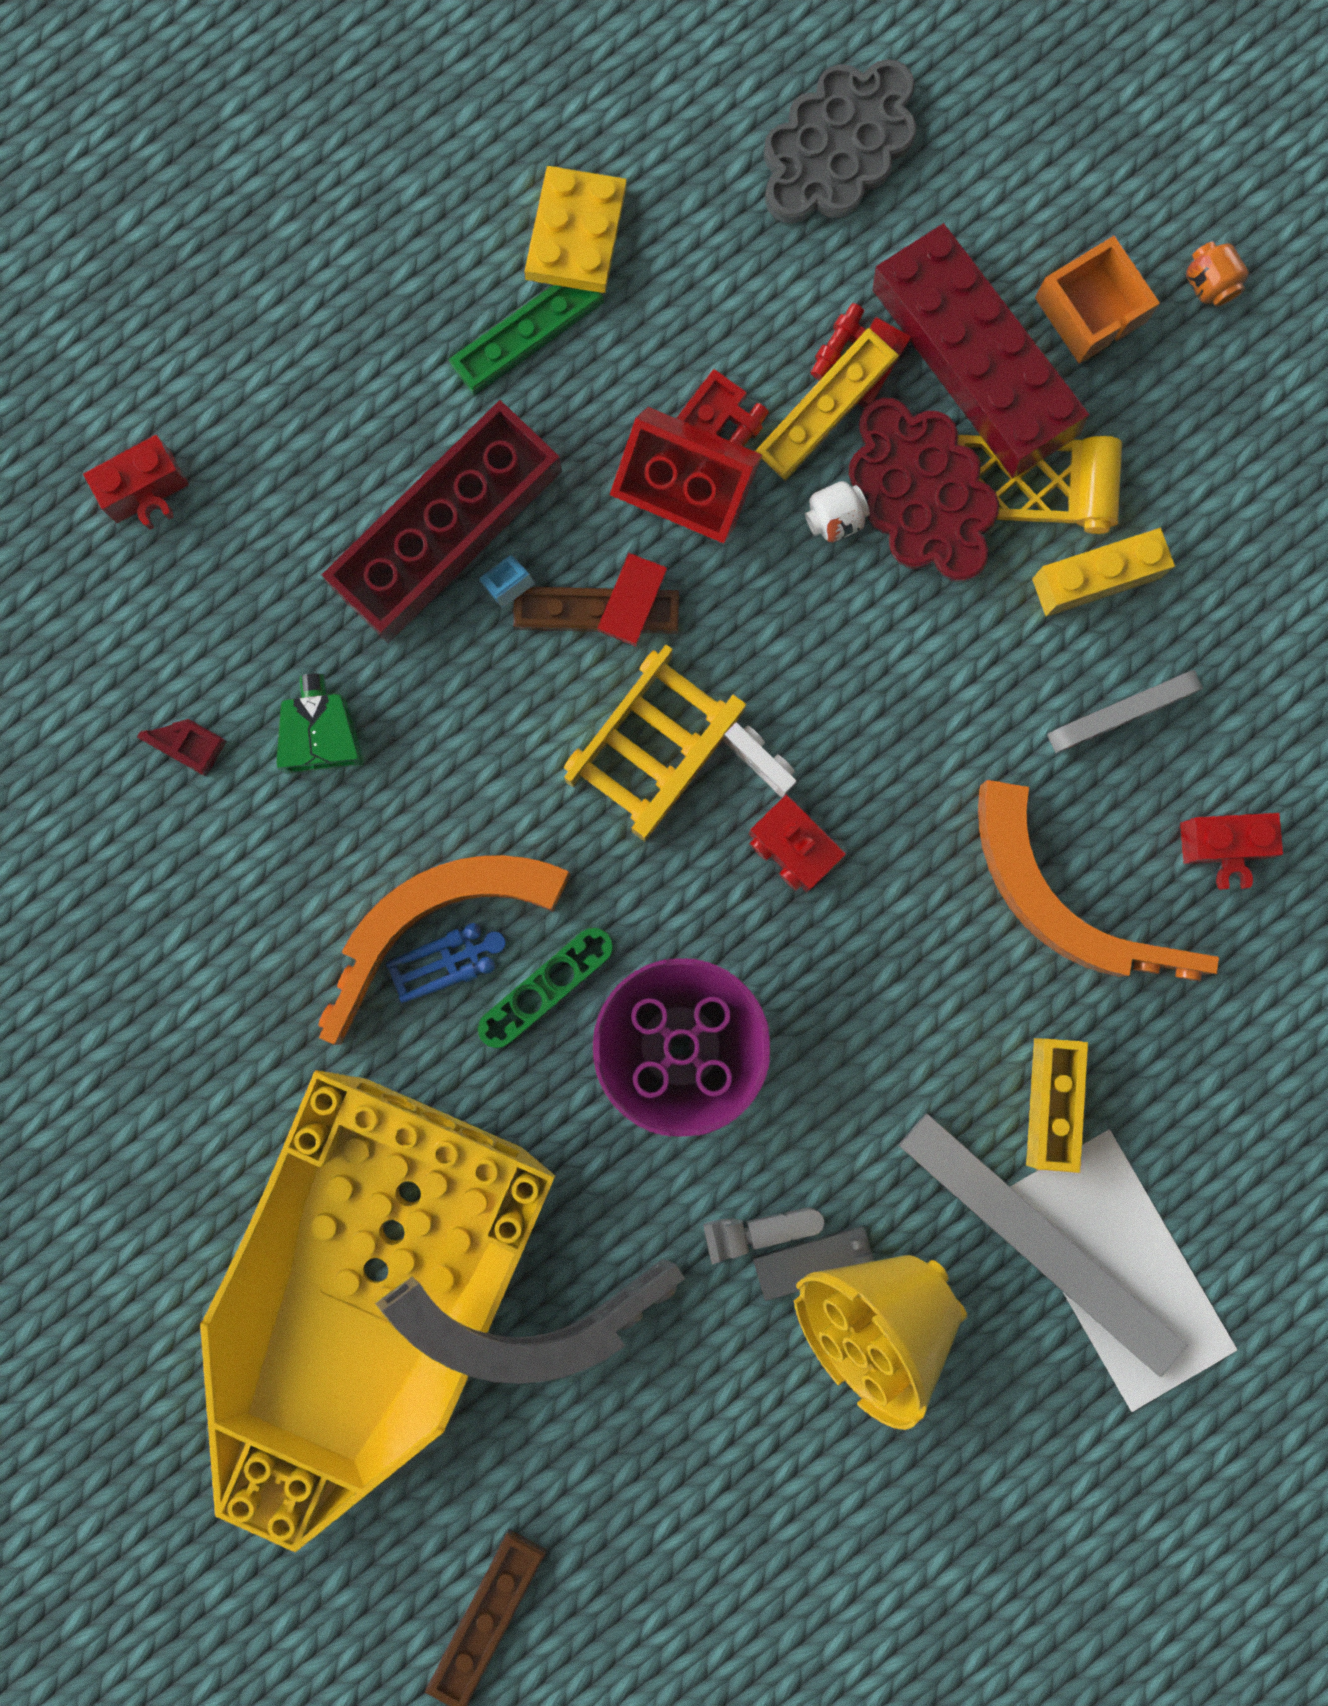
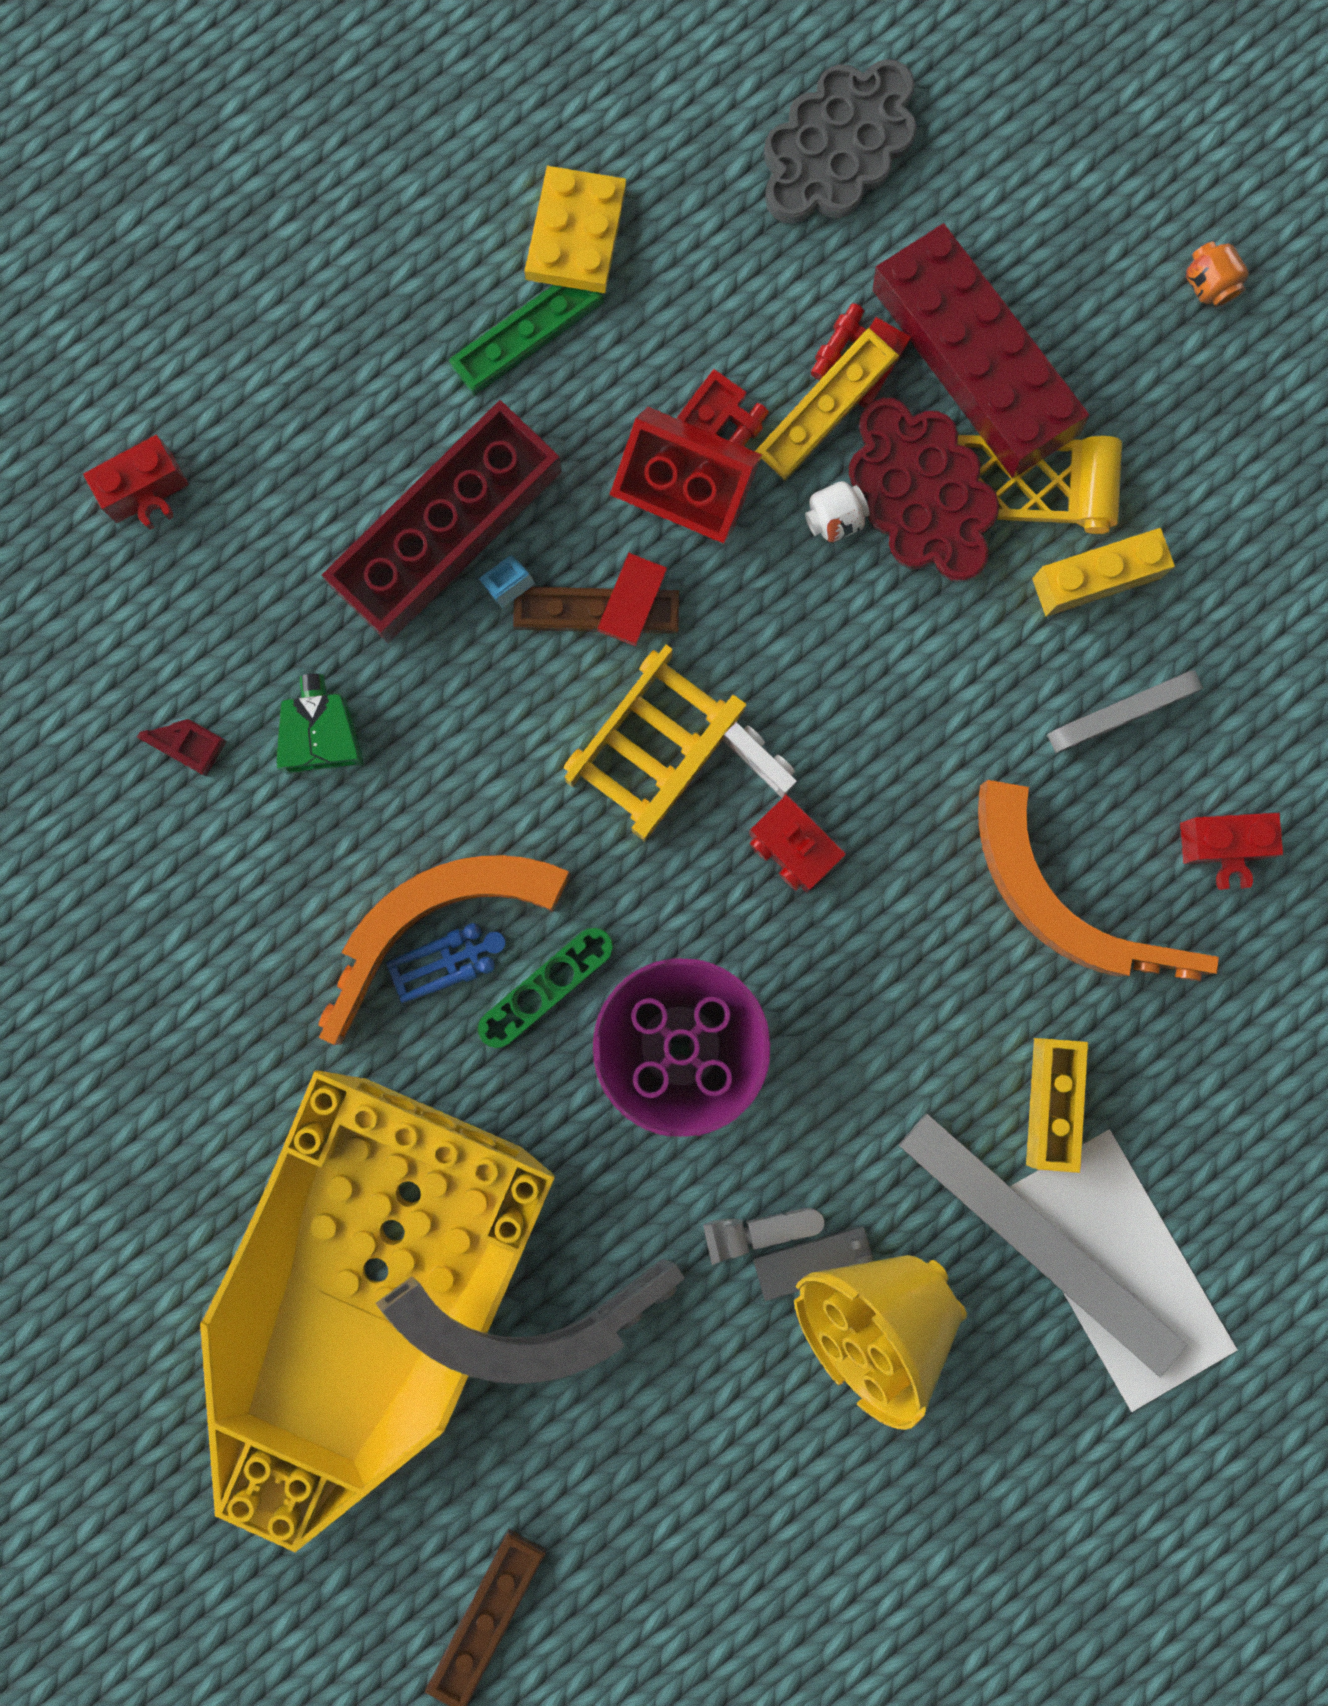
(1096, 299): orange piece -> none

